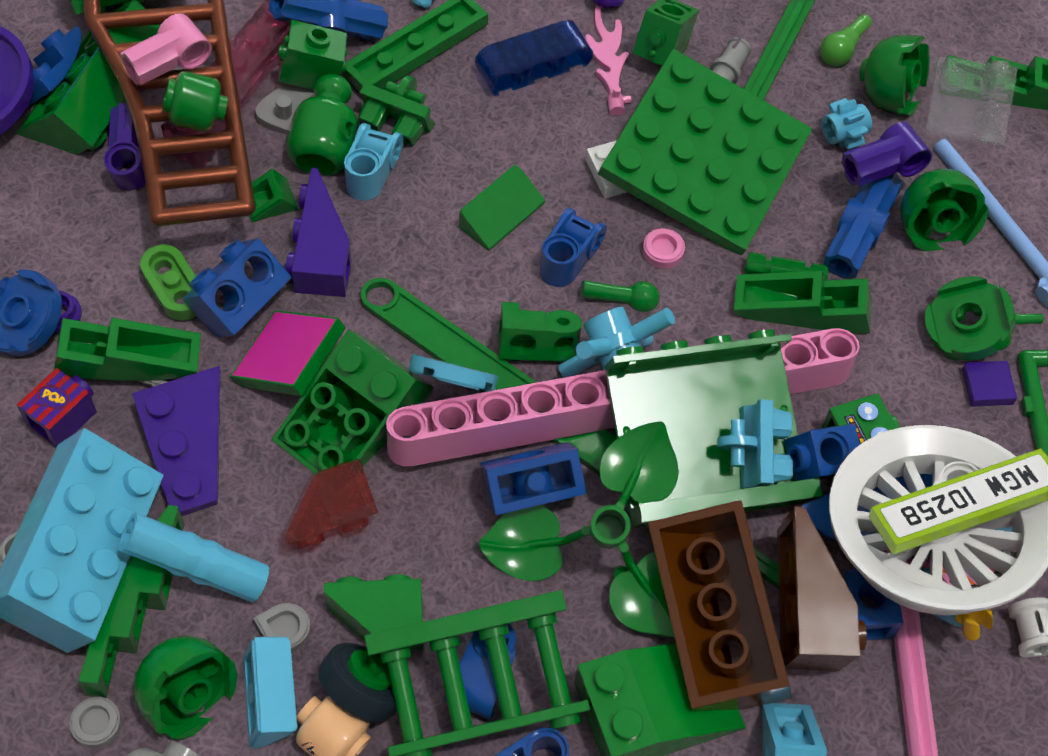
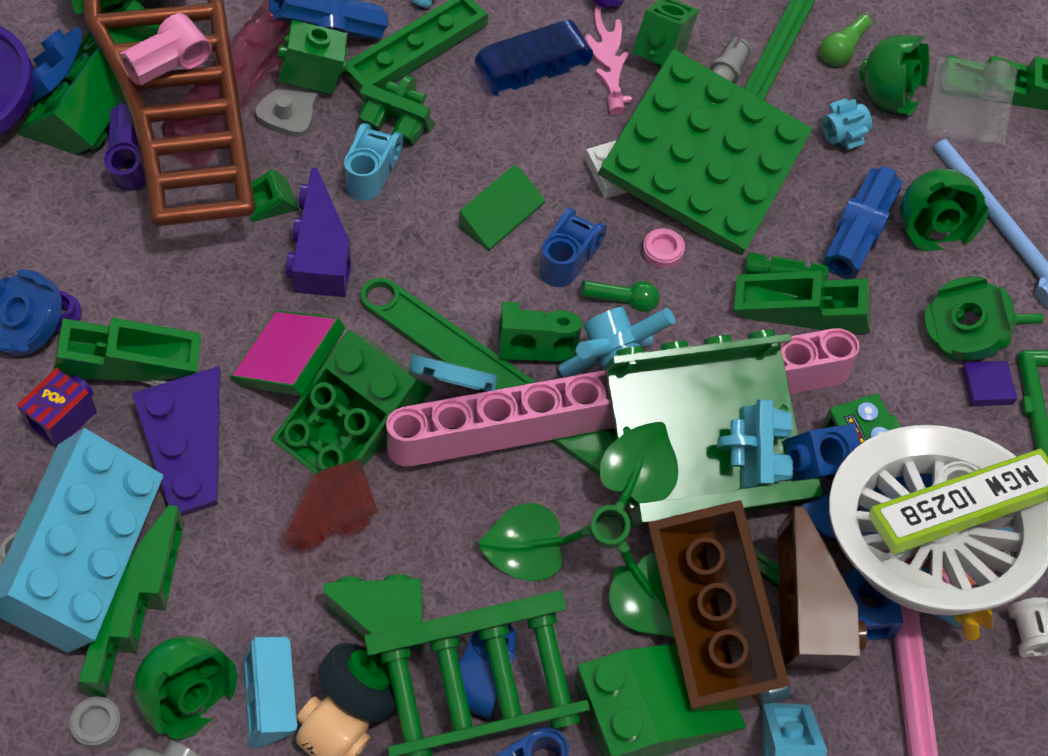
(170, 285): bright green plate -> none
(193, 557): medium azure axle -> none
(194, 101): green head -> none
(241, 295): blue brick -> none
(285, 621): light grey tile -> none
(323, 127): green piece -> none
(533, 478): blue brick -> none
(896, 151): dark purple piece -> none

